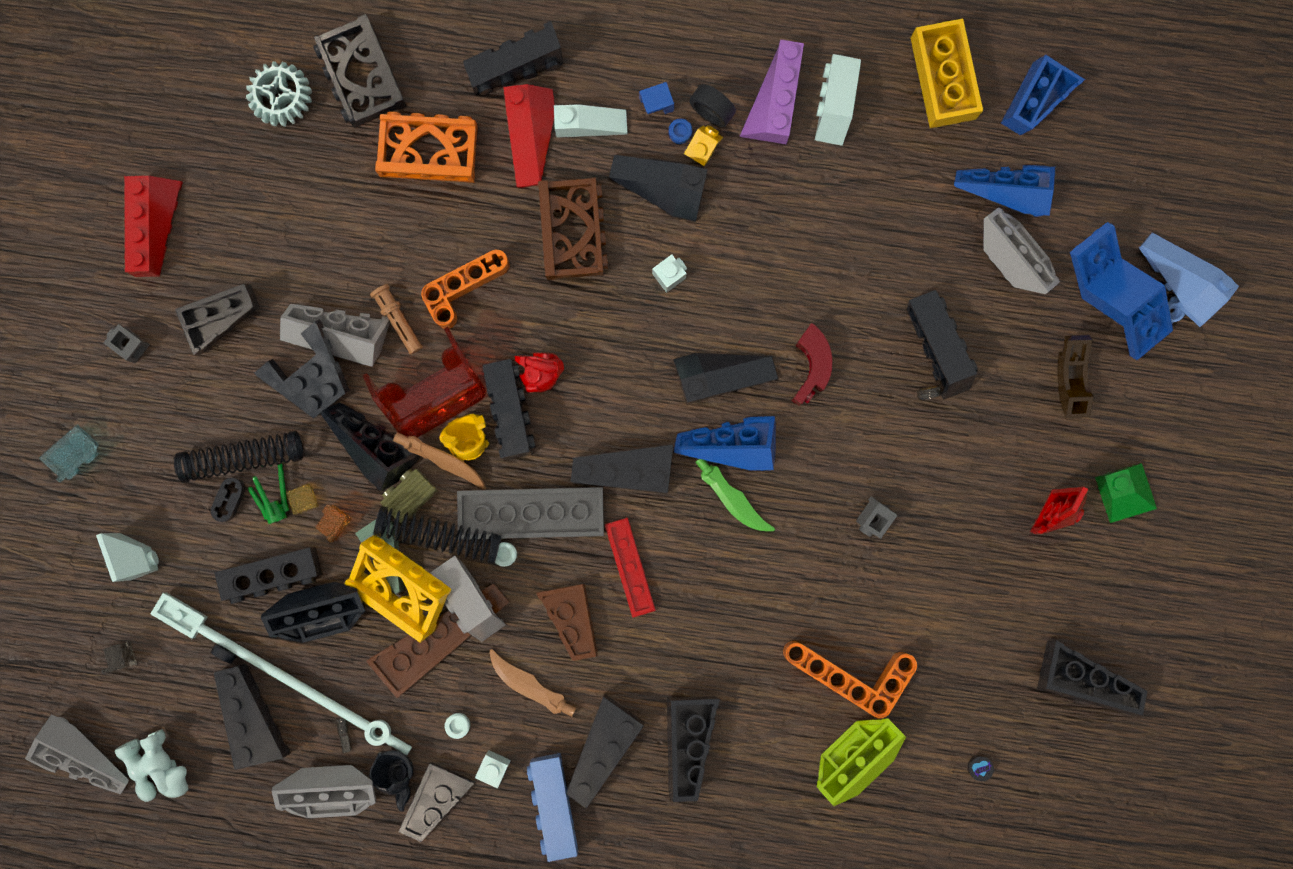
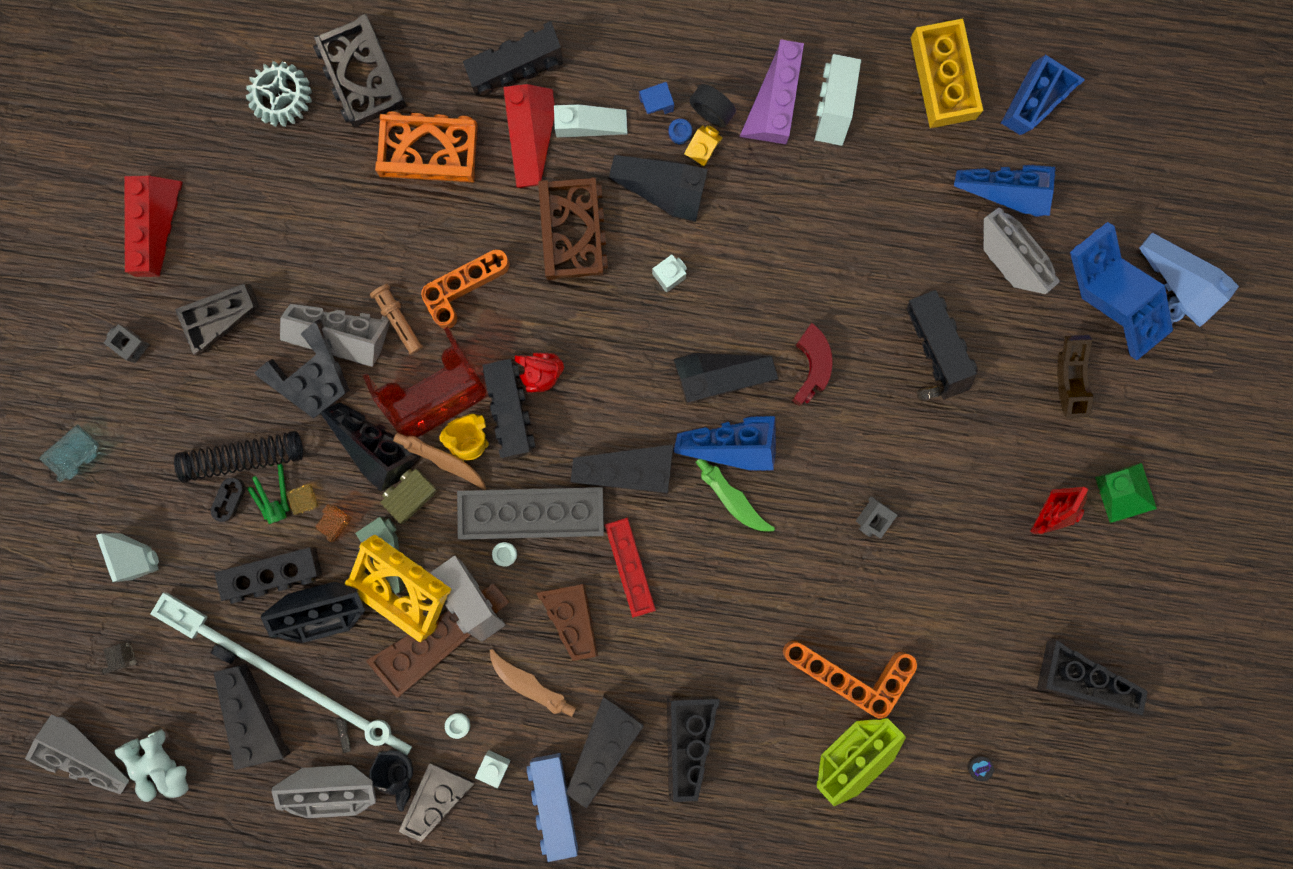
(379, 530): black piece -> none

